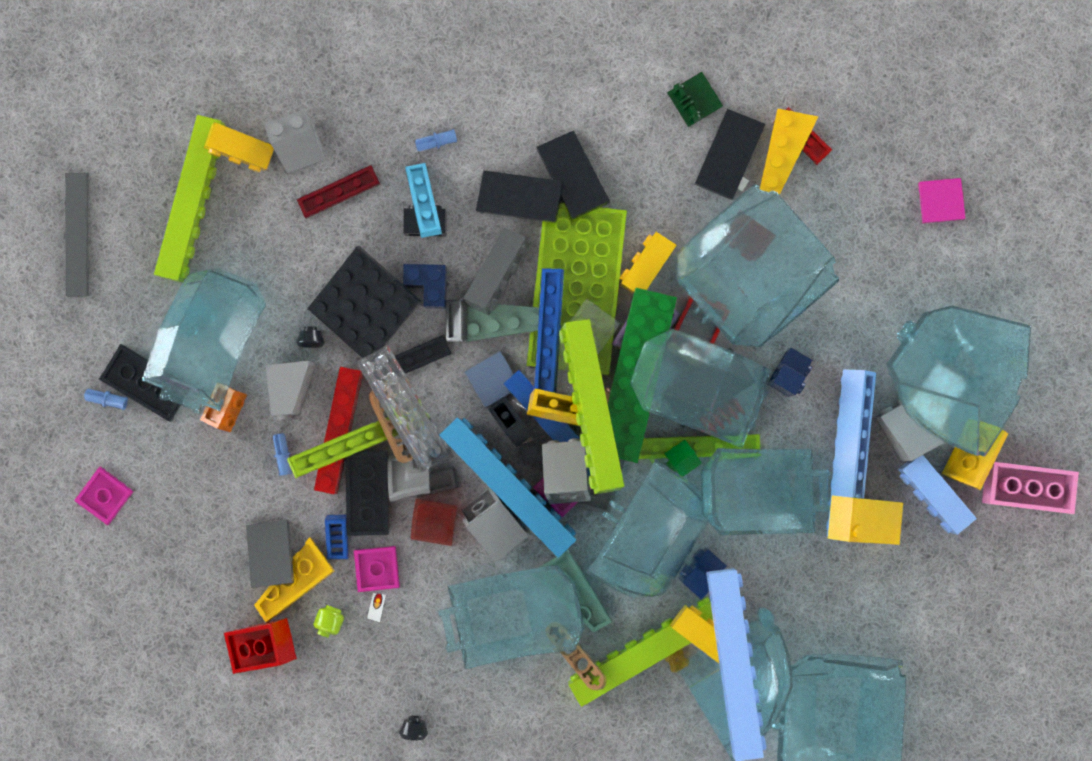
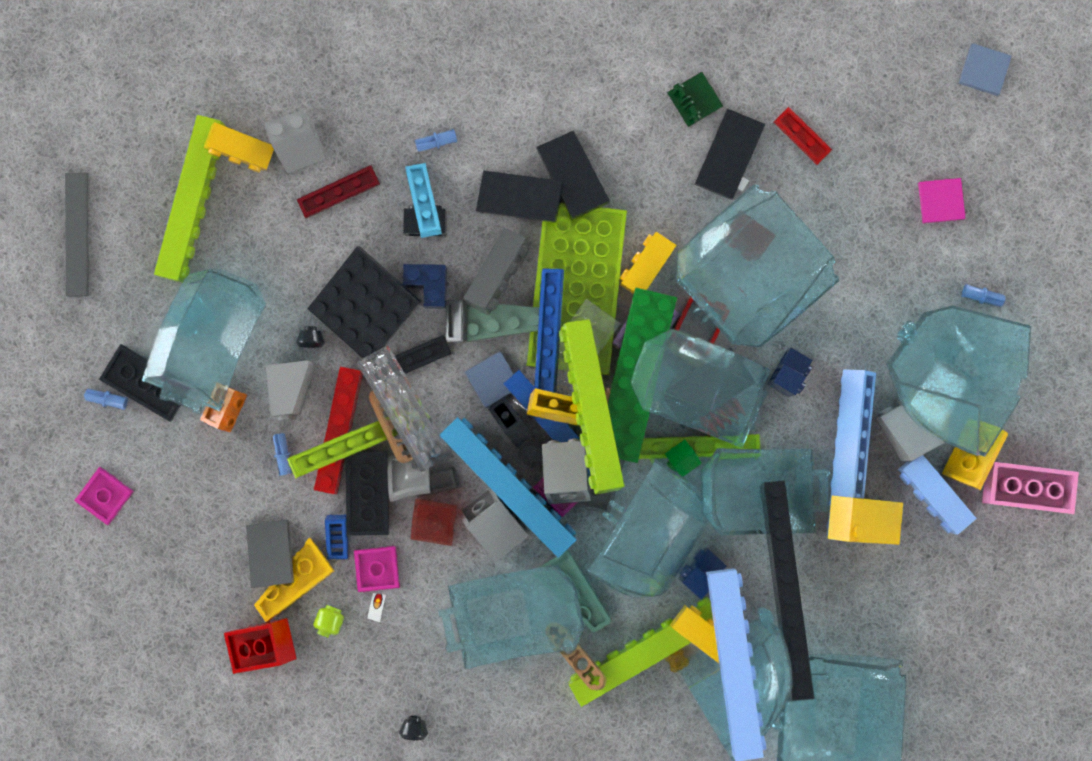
(786, 143): yellow wing -> none
(786, 586): none -> black brick
(983, 295): none -> medium blue axle
(985, 69): none -> sand blue tile

